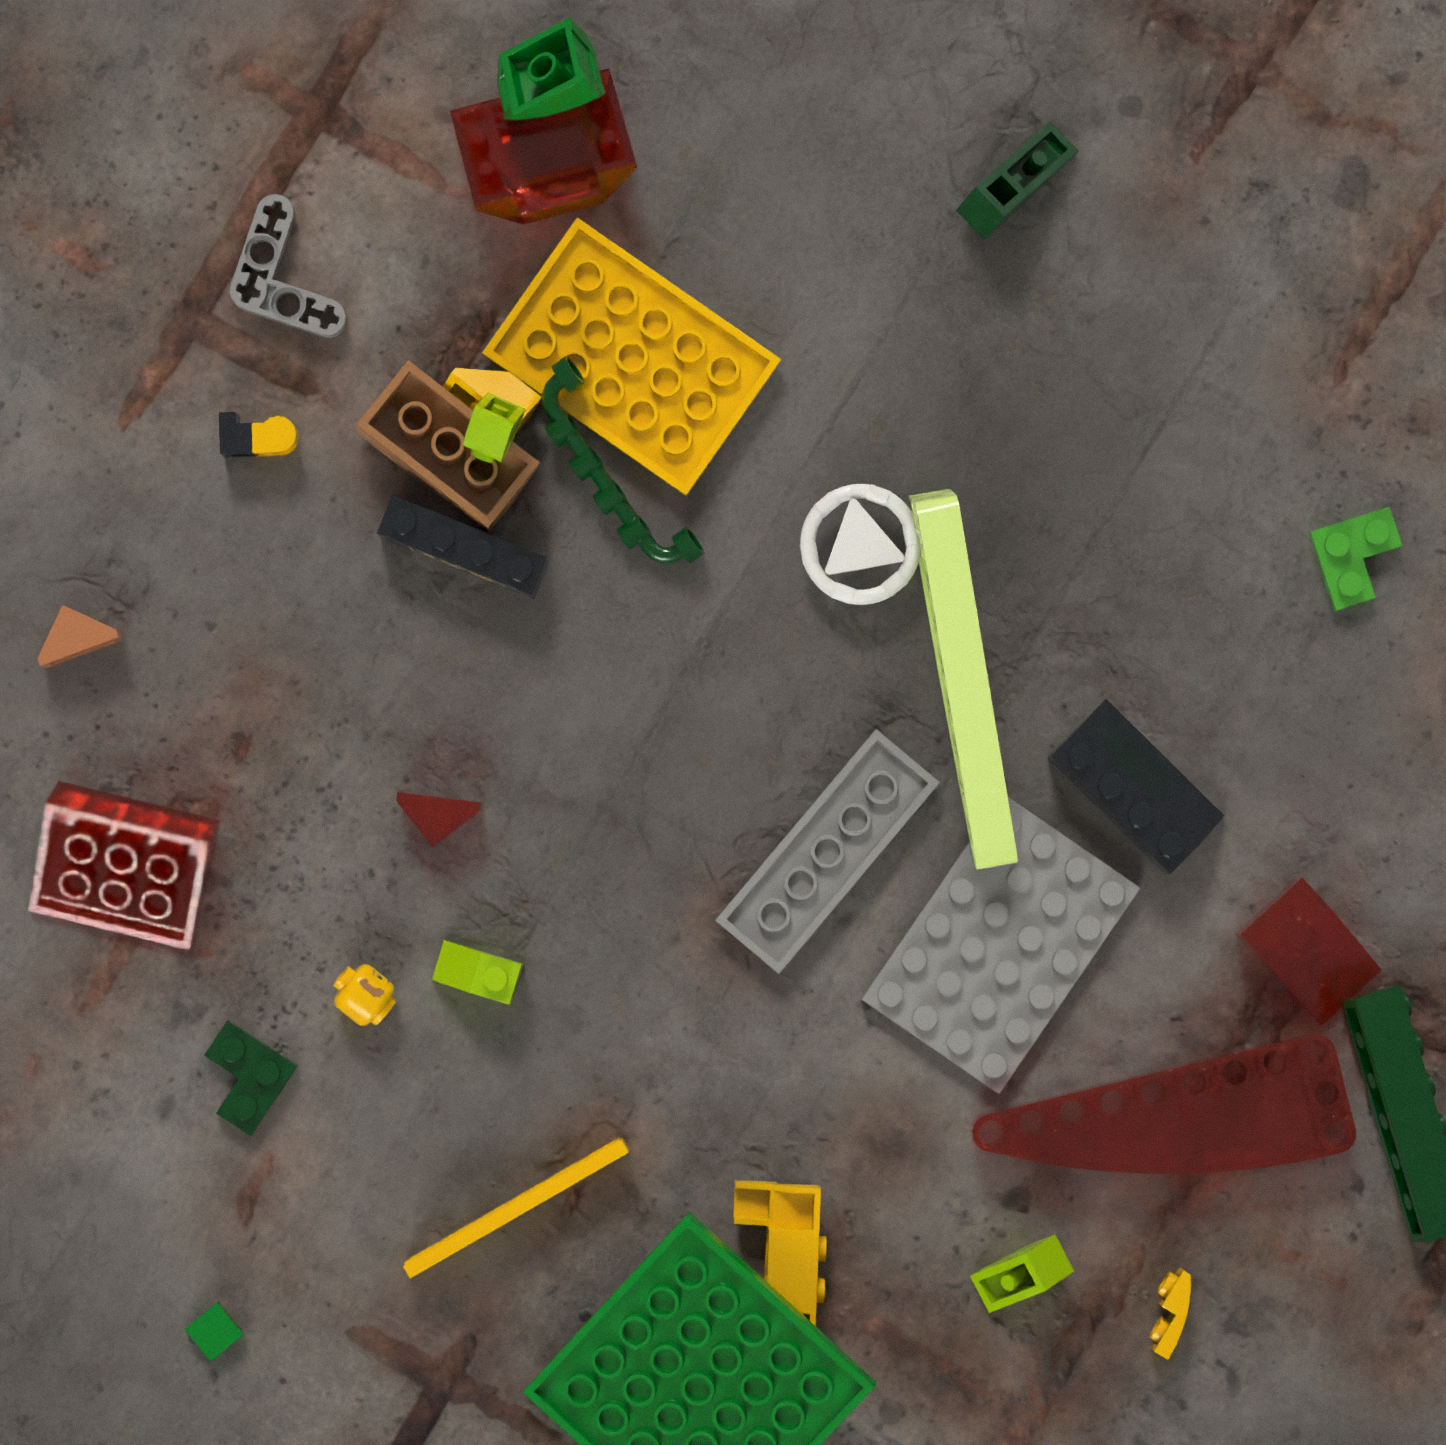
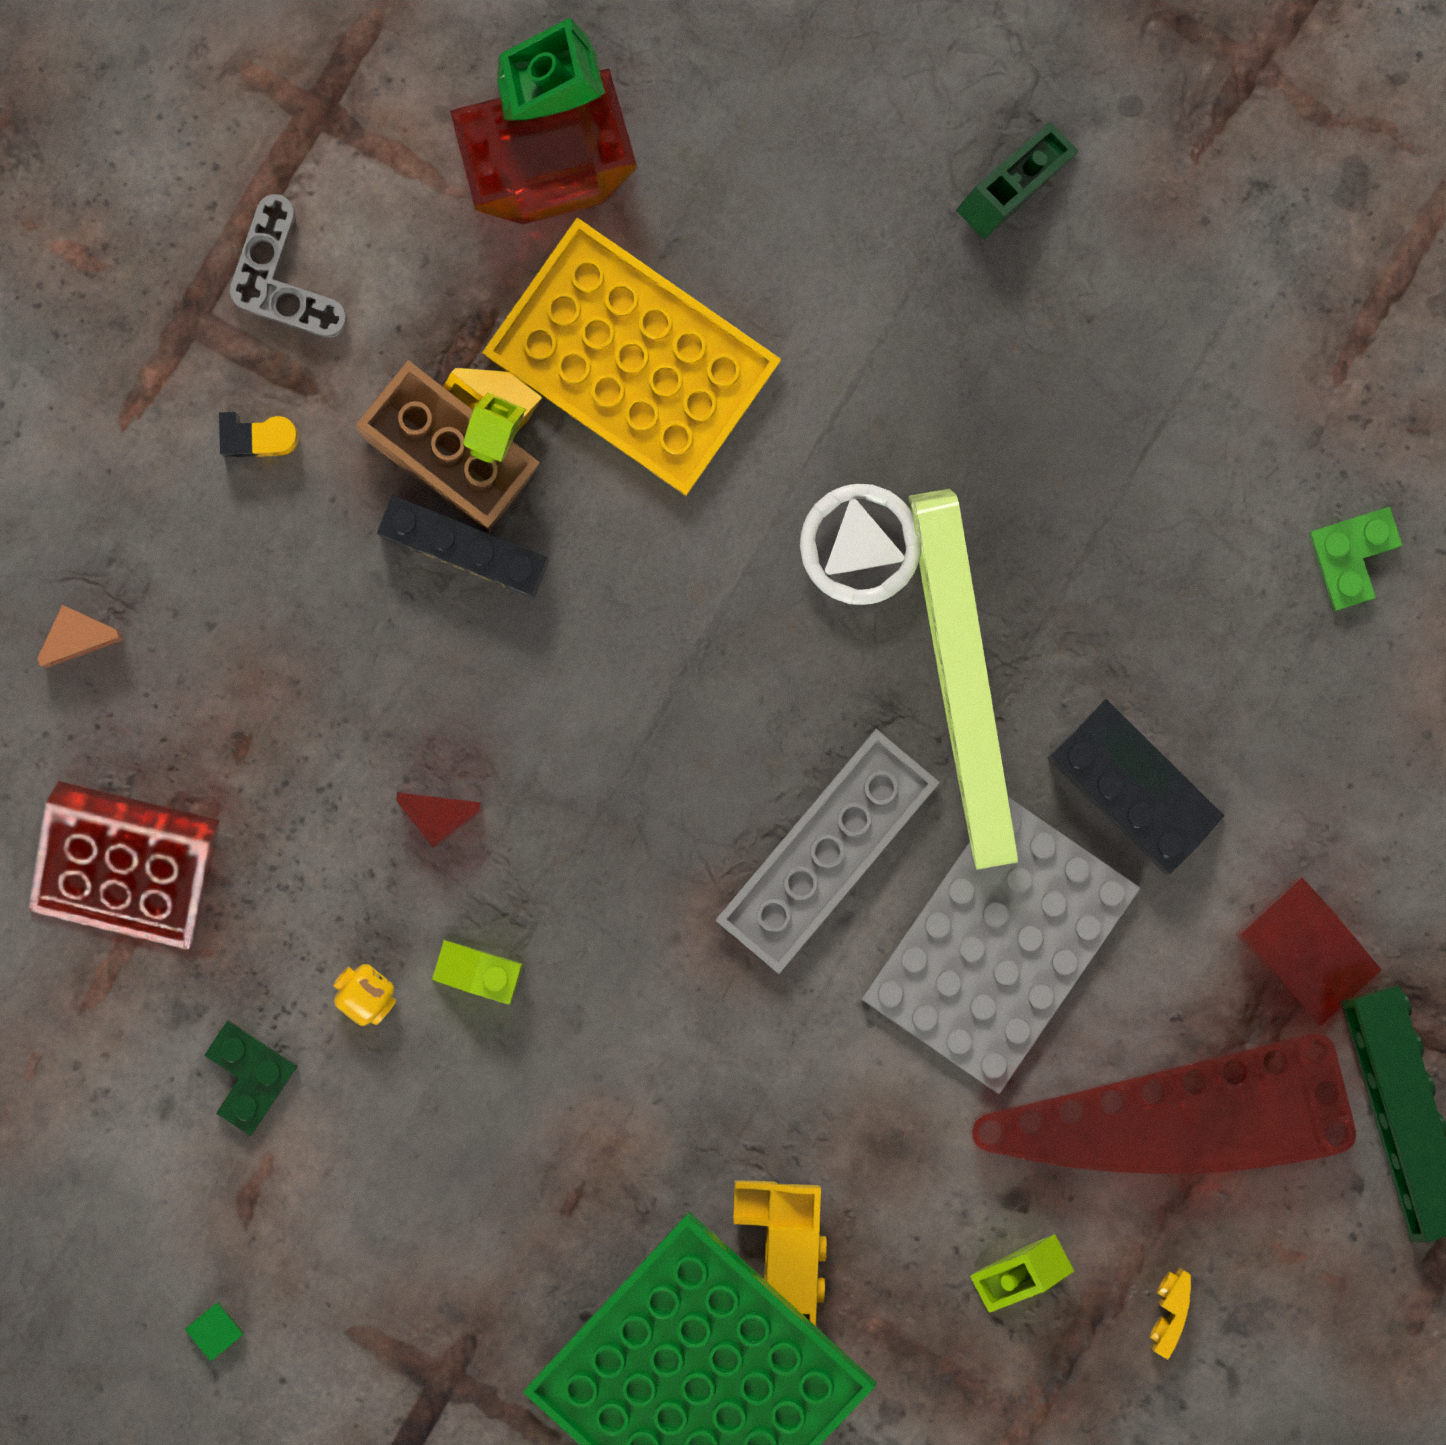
(515, 1207): yellow tile -> none
(588, 464): dark green bar -> none

